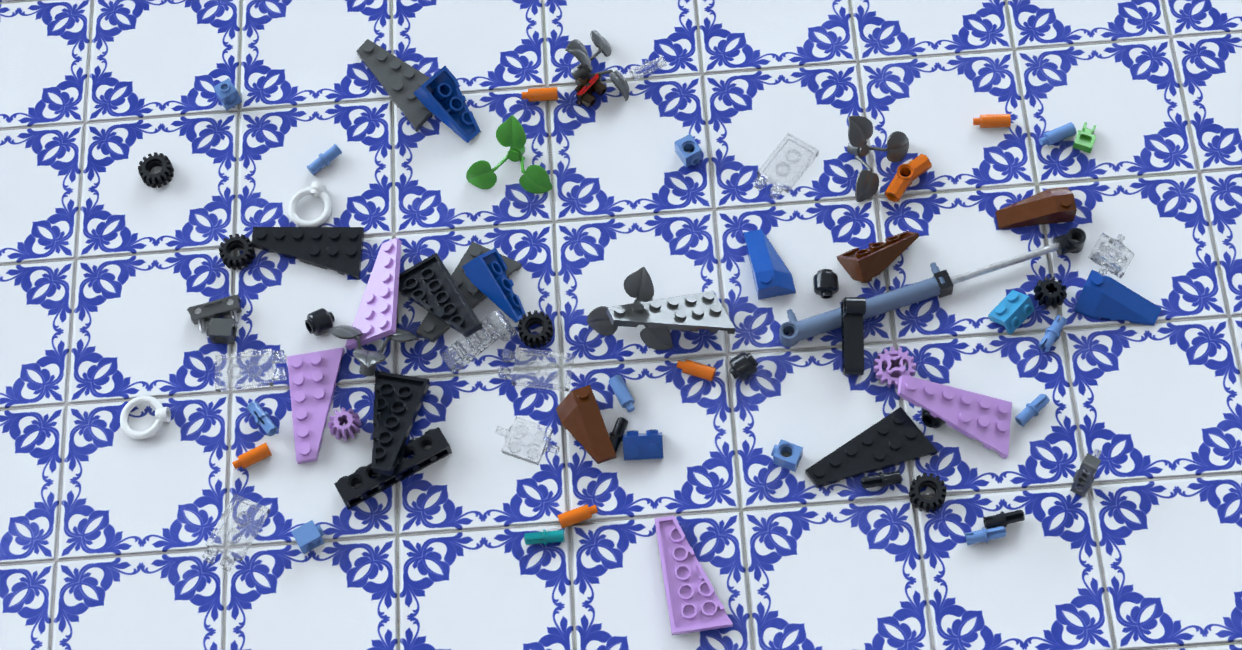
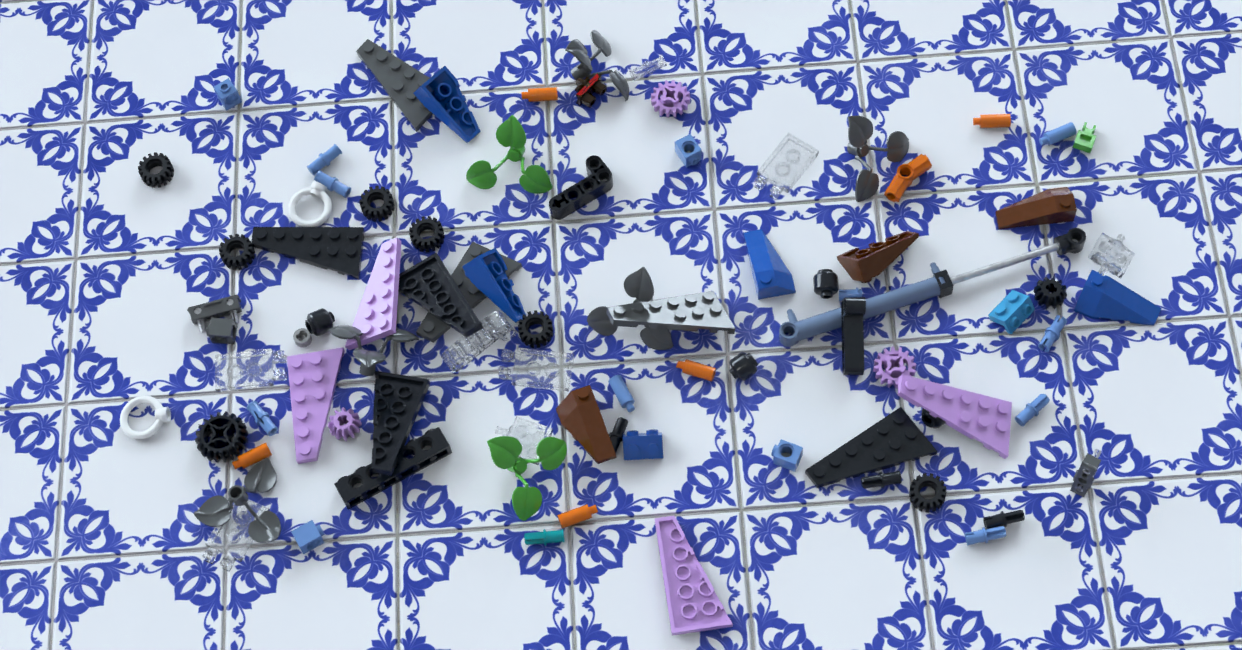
(213, 448): none -> black gear
(266, 526): none -> dark grey plant
(307, 339): none -> light grey bush
(332, 184): none -> medium blue pin
(375, 194): none -> black tyre
(426, 224): none -> black tyre
(505, 455): none -> bright green plant
(562, 205): none -> black beam
(670, 99): none -> lavender gear
(849, 293): none -> medium blue pin

